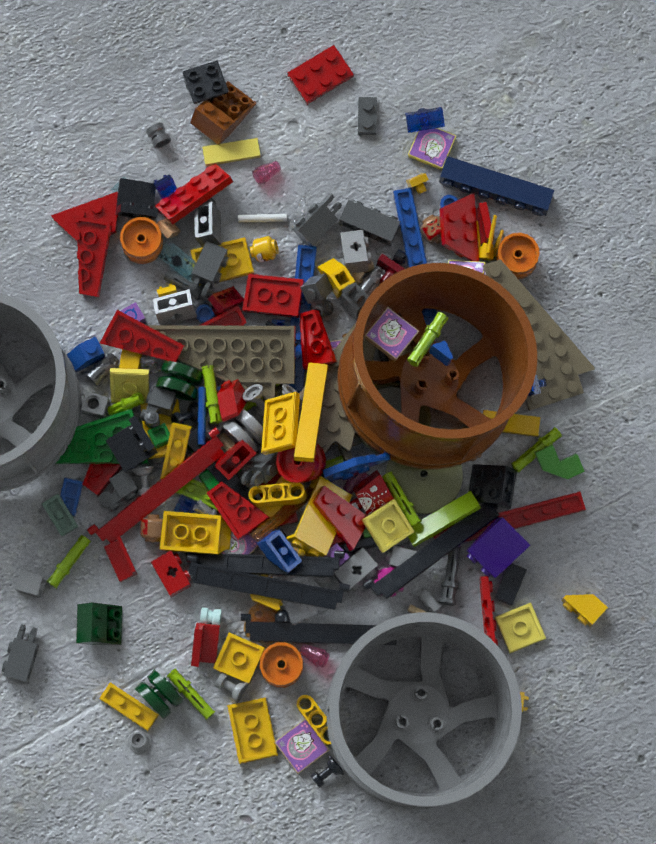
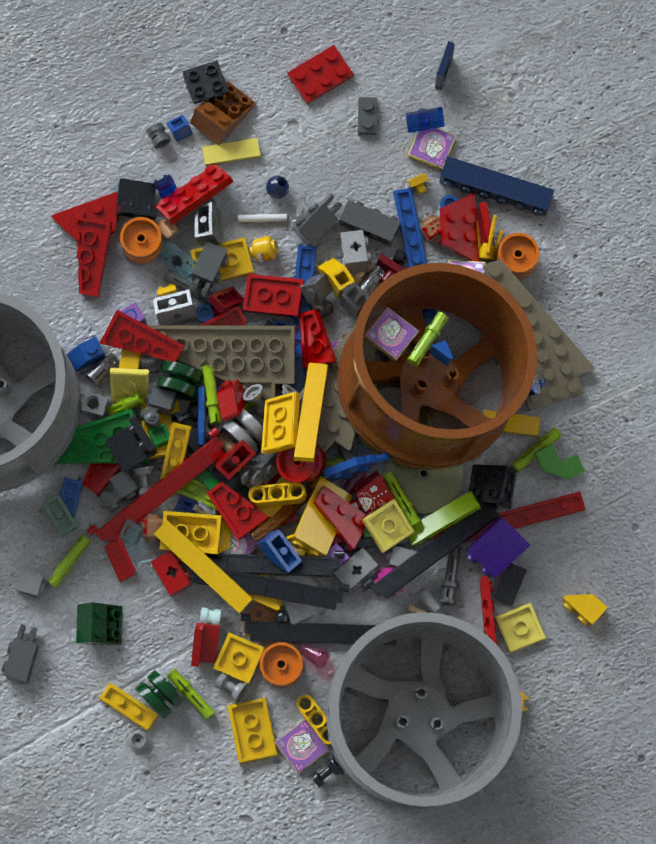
(131, 532): none -> clear light blue tile
(179, 128): none -> blue slope
(203, 566): none -> yellow tile
(265, 172): clear pink cone -> none
(277, 187): none -> dark blue piece
(444, 65): none -> dark blue tile

